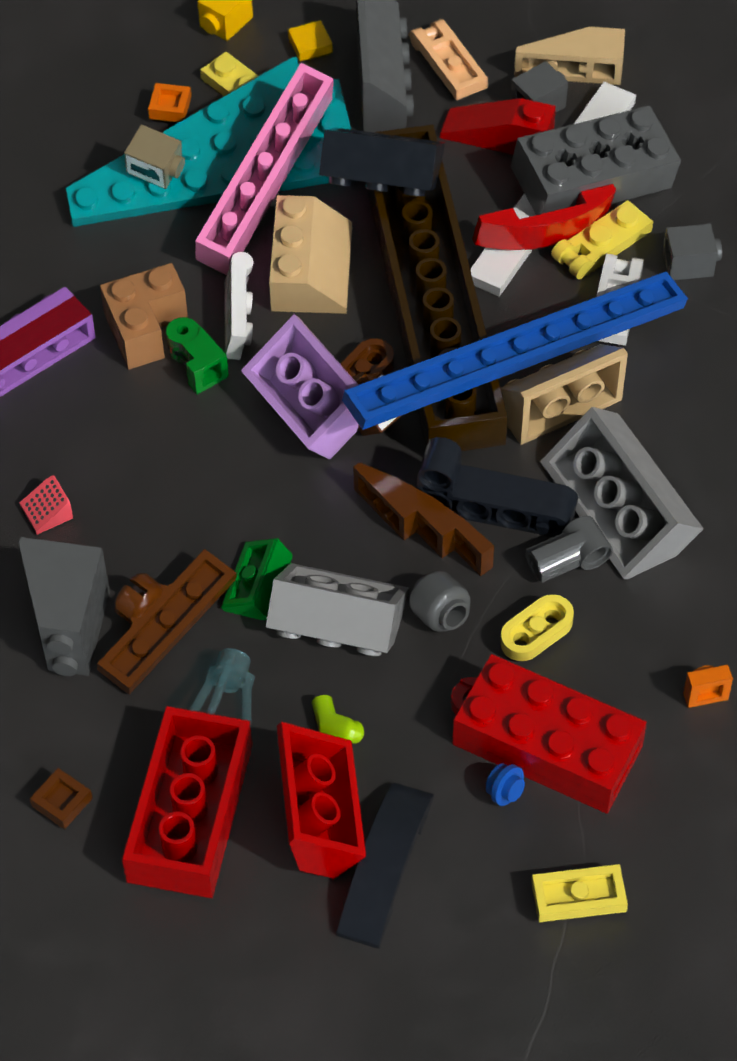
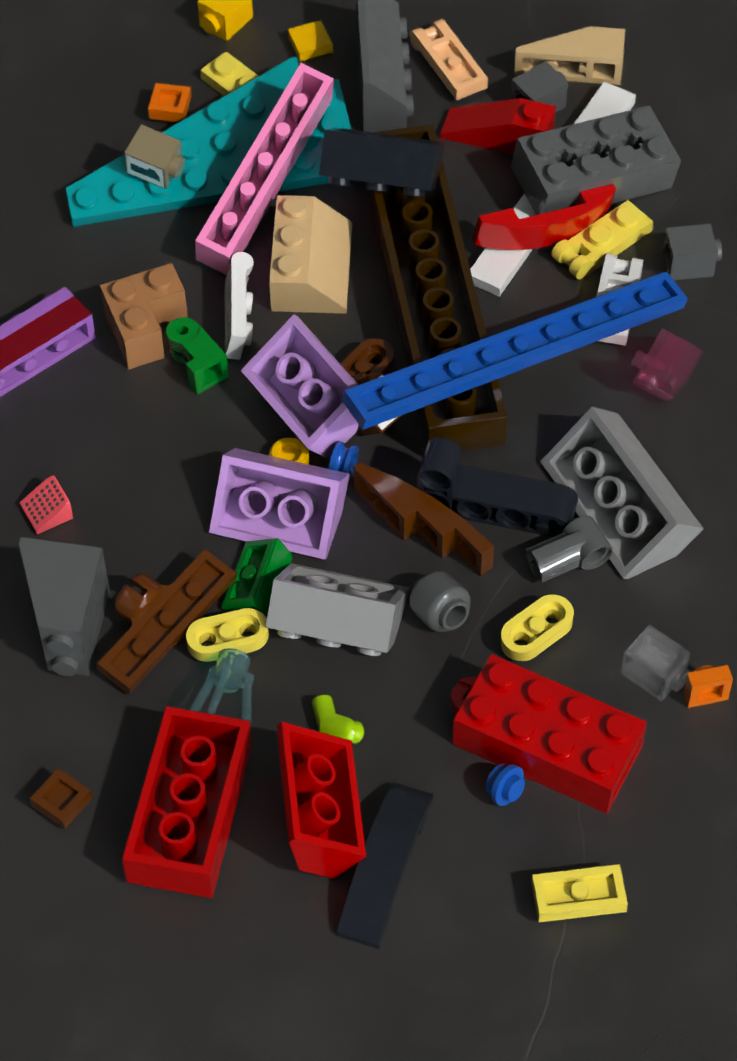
(227, 632): none -> light yellow plate
(278, 499): none -> lavender slope
(290, 449): none -> yellow tile
(344, 458): none -> blue bush
(564, 391): tan slope -> none
(656, 663): none -> clear brick
(666, 365): none -> clear pink brick

